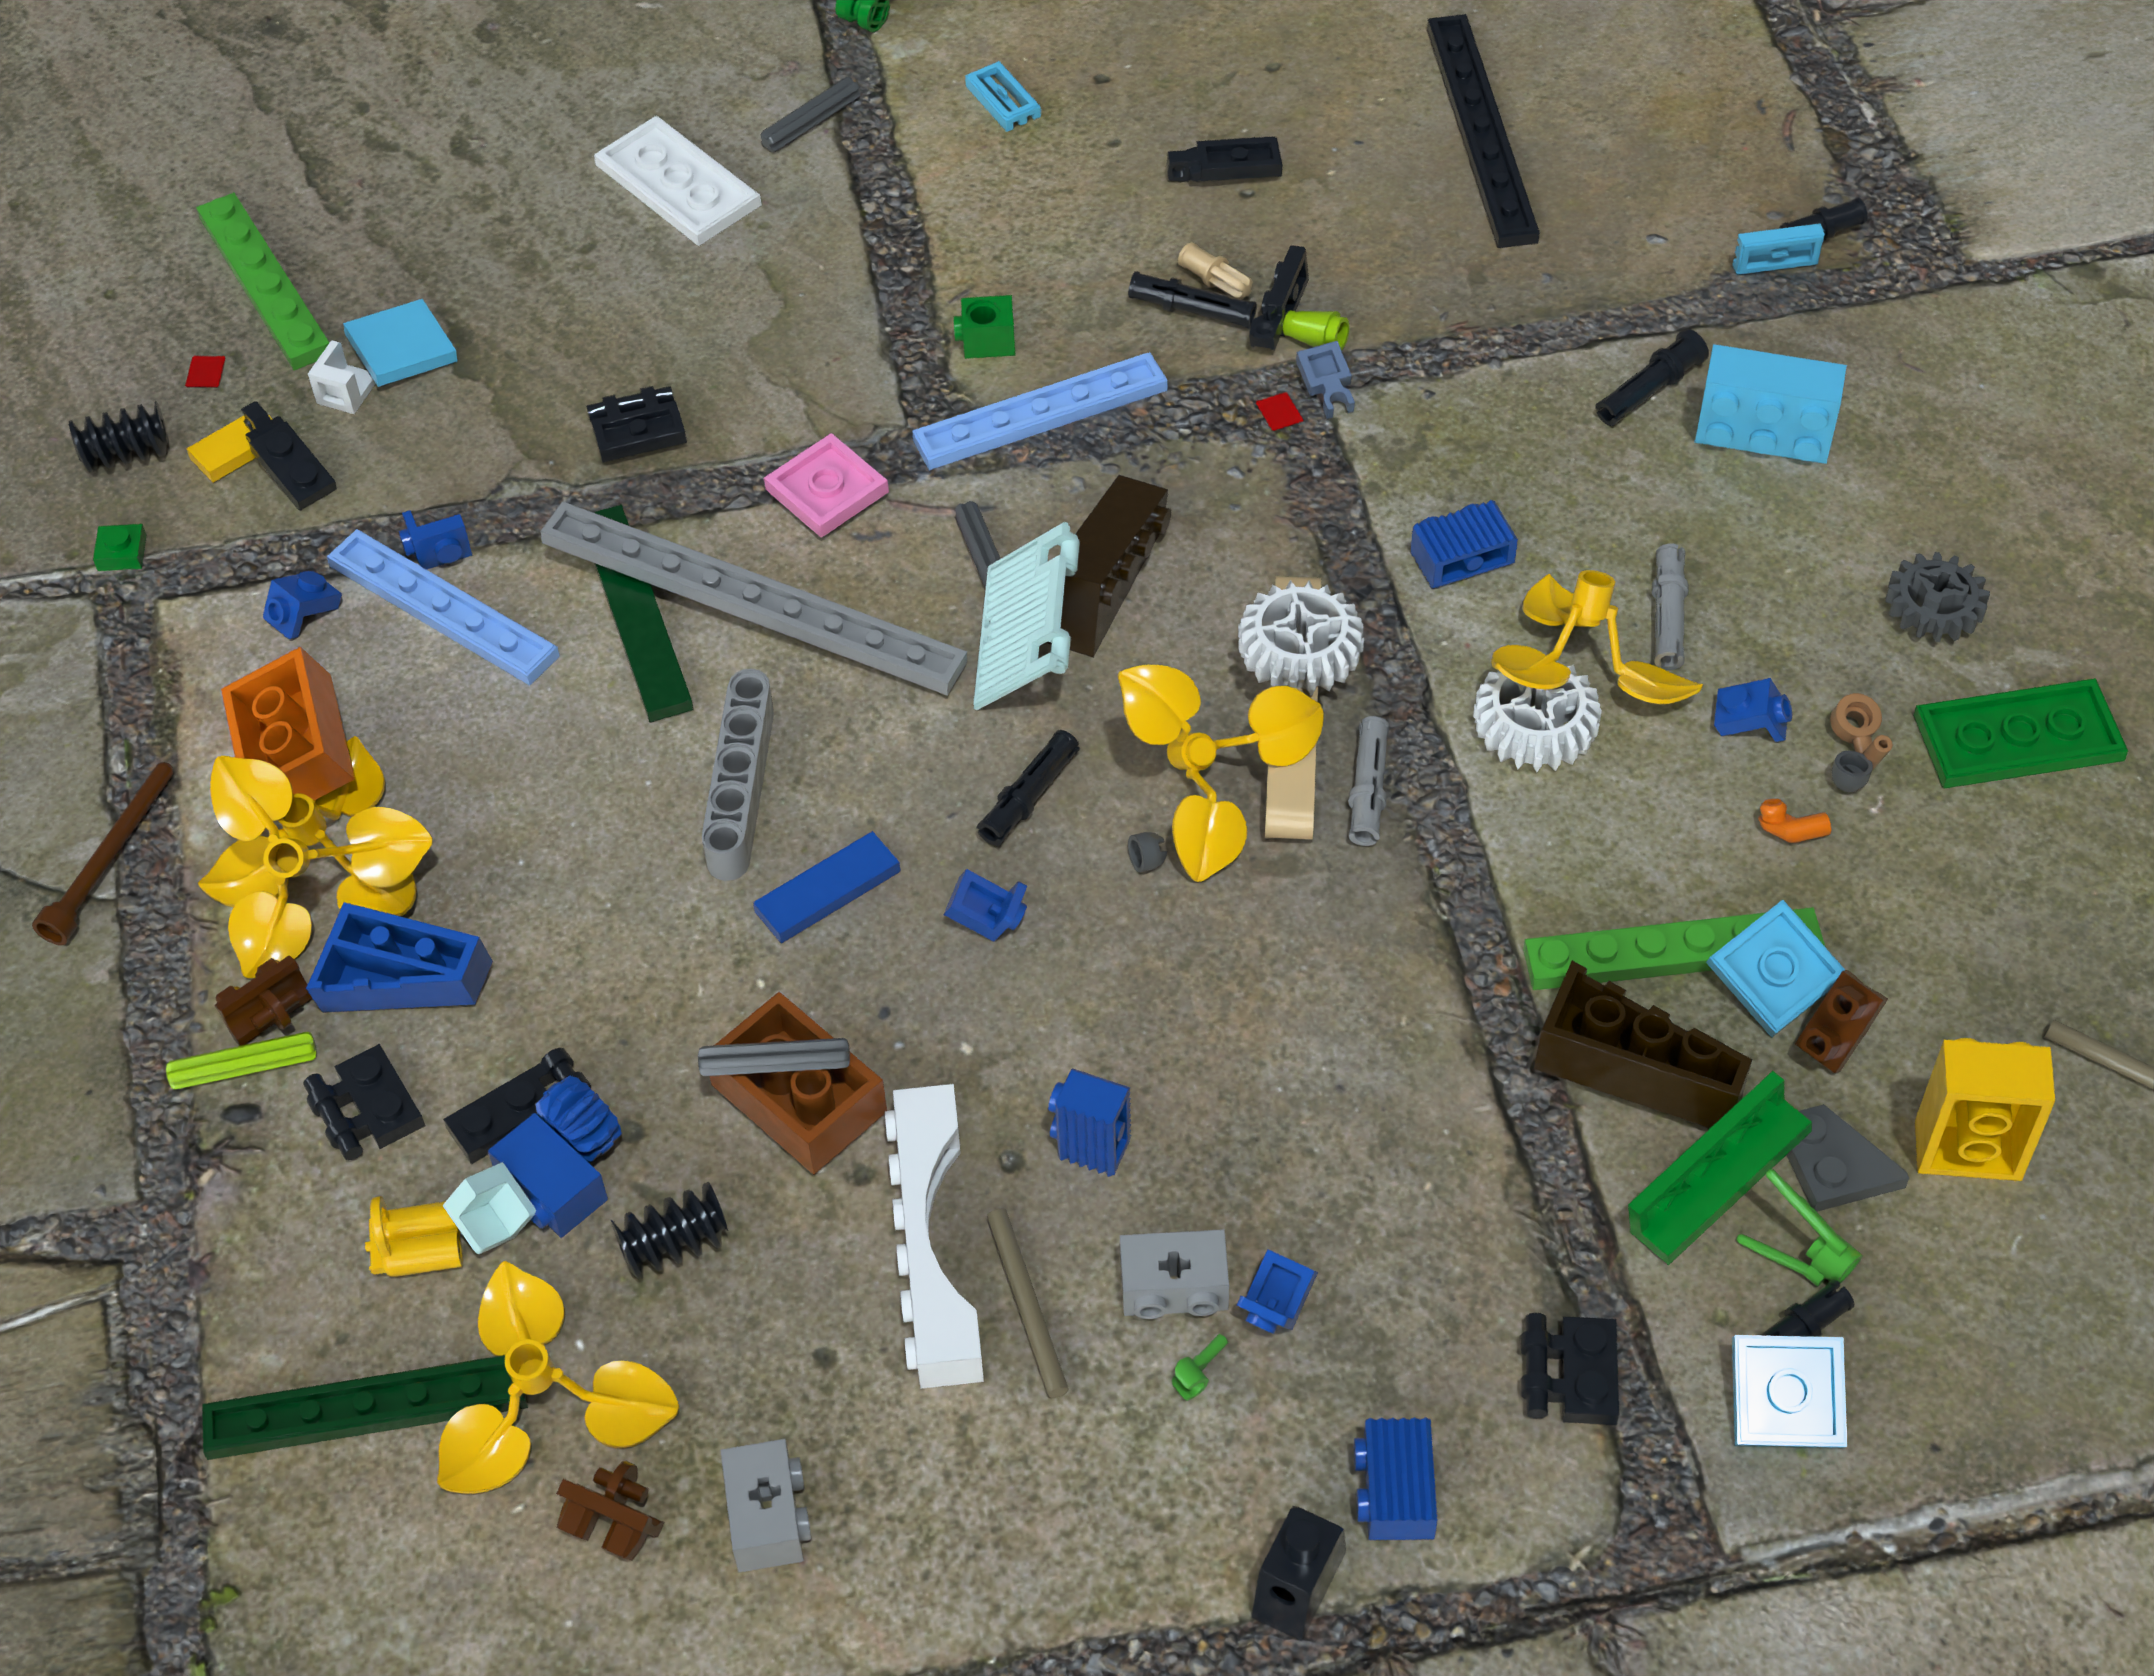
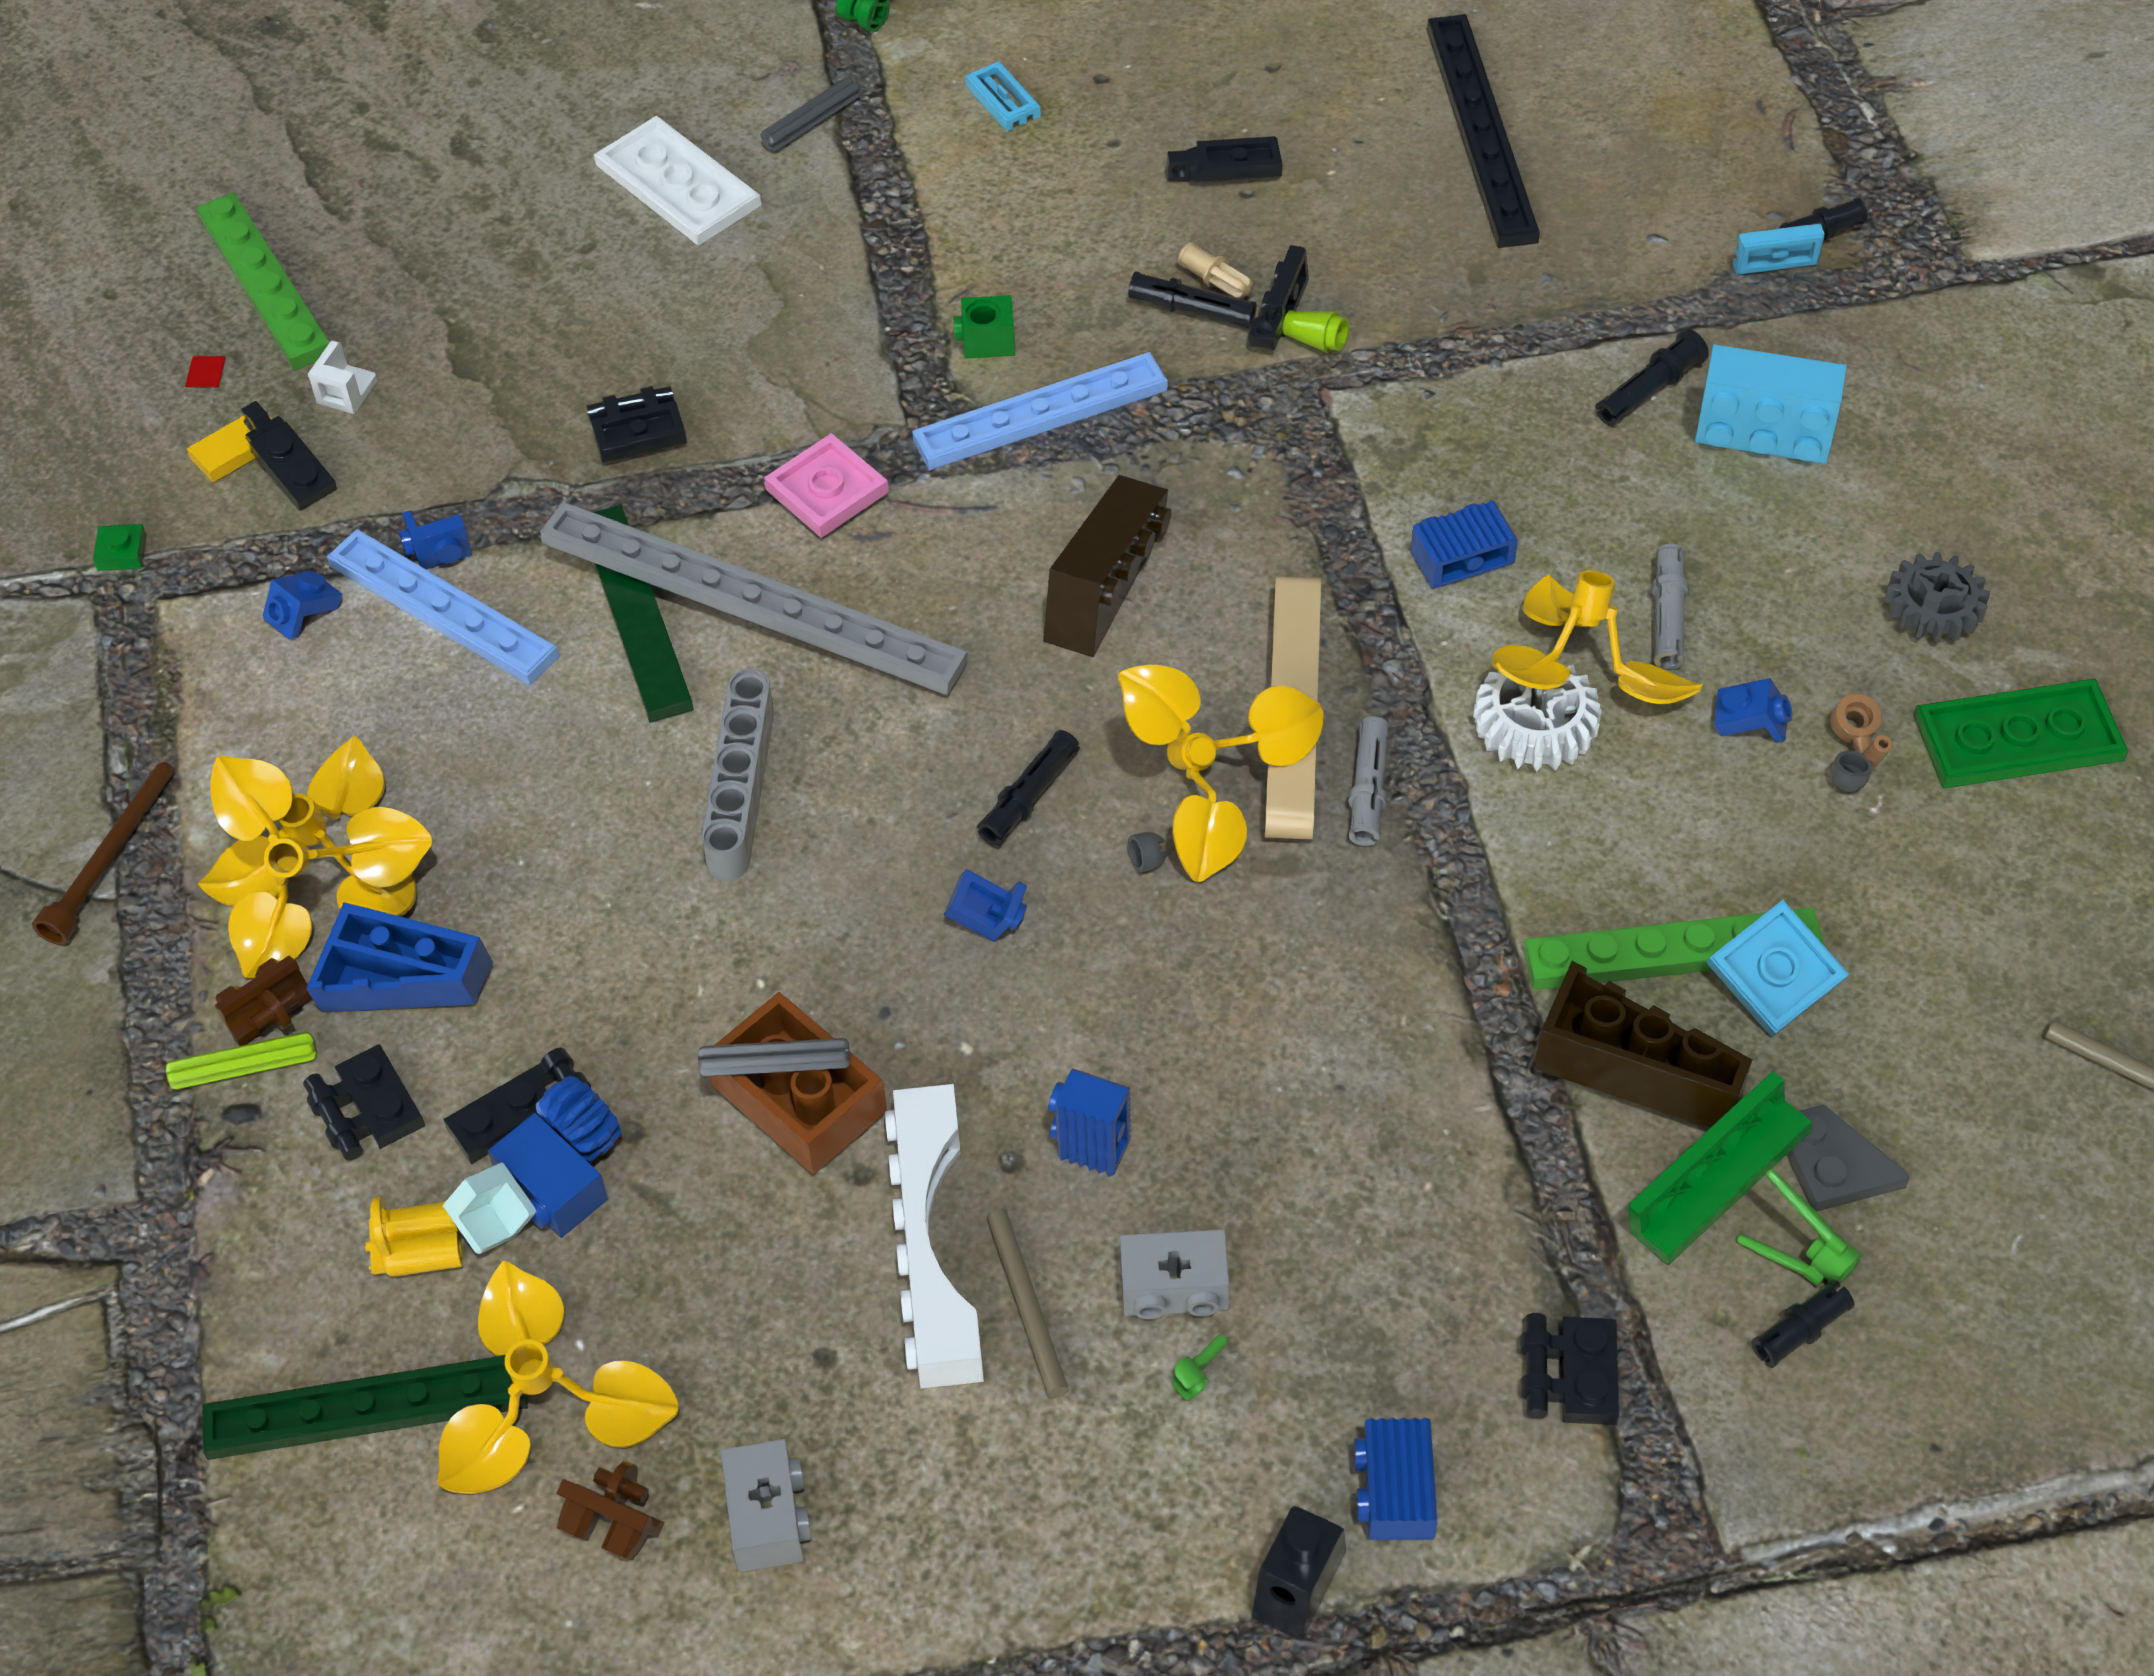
(120, 437): black piece -> none
(292, 721): orange brick -> none
(400, 342): medium azure tile -> none
(671, 1230): black piece -> none
(826, 887): blue tile -> none
(977, 537): dark grey axle -> none
(1023, 613): light aqua window -> none
(1277, 1292): blue bracket -> none
(1279, 411): red sticker -> none
(1301, 637): white gear -> none
(1326, 373): sand blue plate -> none
(1789, 1391): tile -> none
(1792, 829): orange arm -> none
(1841, 1021): reddish brown hips -> none
(1984, 1109): yellow brick -> none

